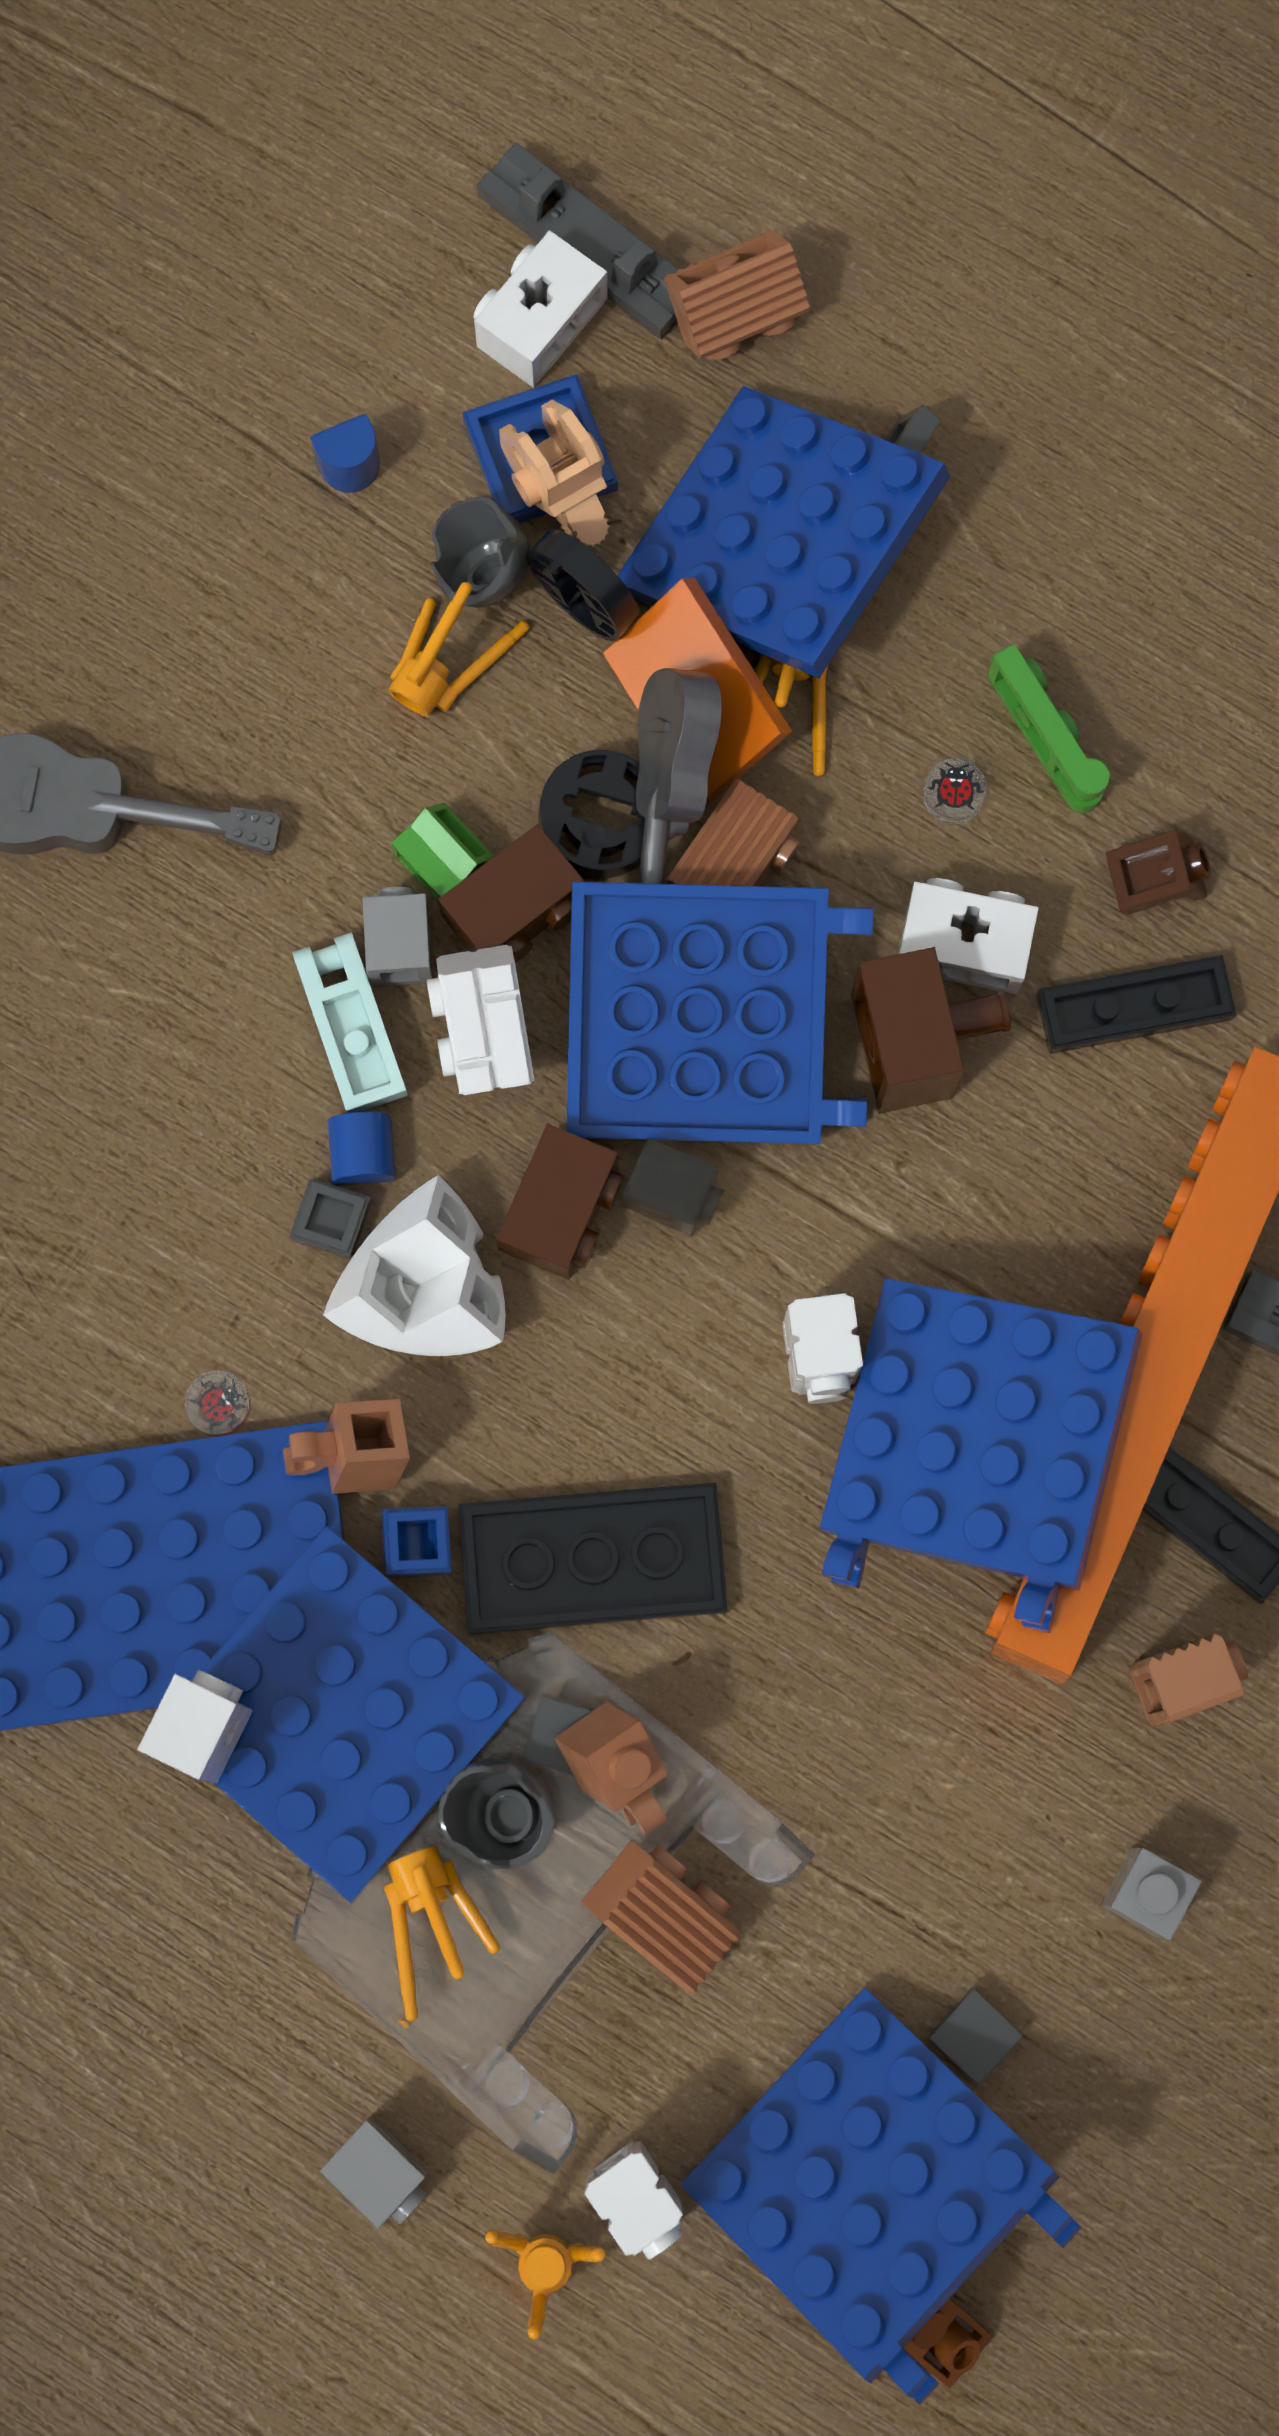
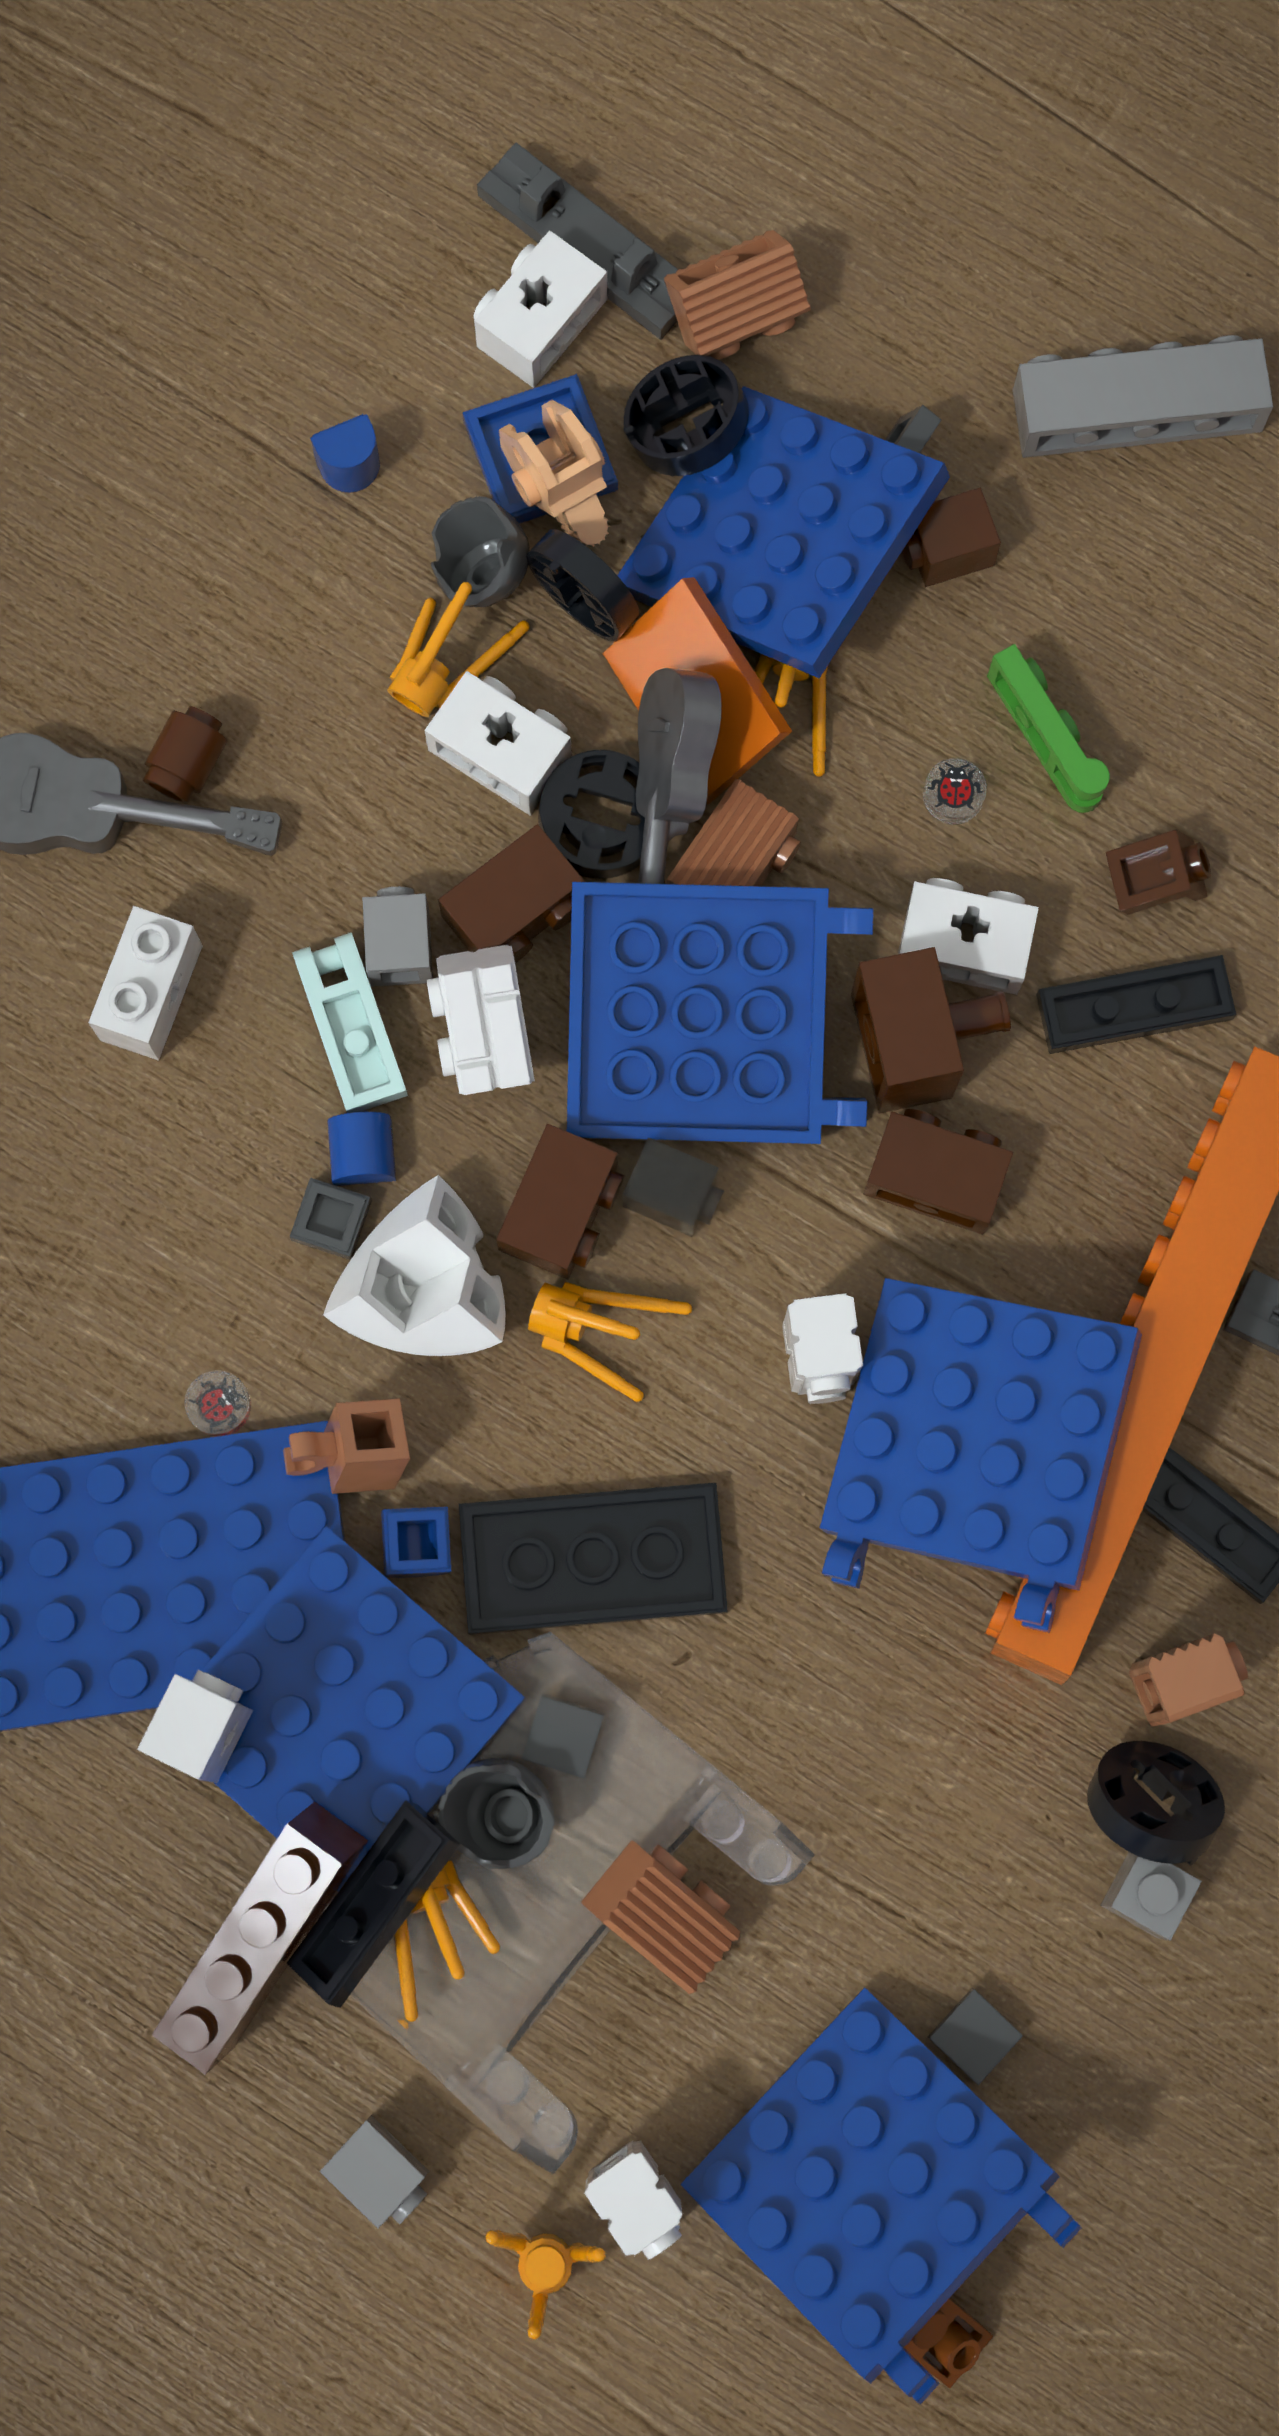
(145, 983): none -> white brick
(184, 754): none -> reddish brown brick
(259, 1937): none -> brick
(373, 1904): none -> black tile
(440, 850): bright green piece -> none
(514, 770): none -> white brick
(565, 1315): none -> light orange plant
(616, 1764): nougat brick -> none
(673, 392): none -> black piece
(939, 1170): none -> reddish brown brick
(953, 539): none -> reddish brown brick
(1137, 1820): none -> black piece
(1142, 396): none -> light grey brick

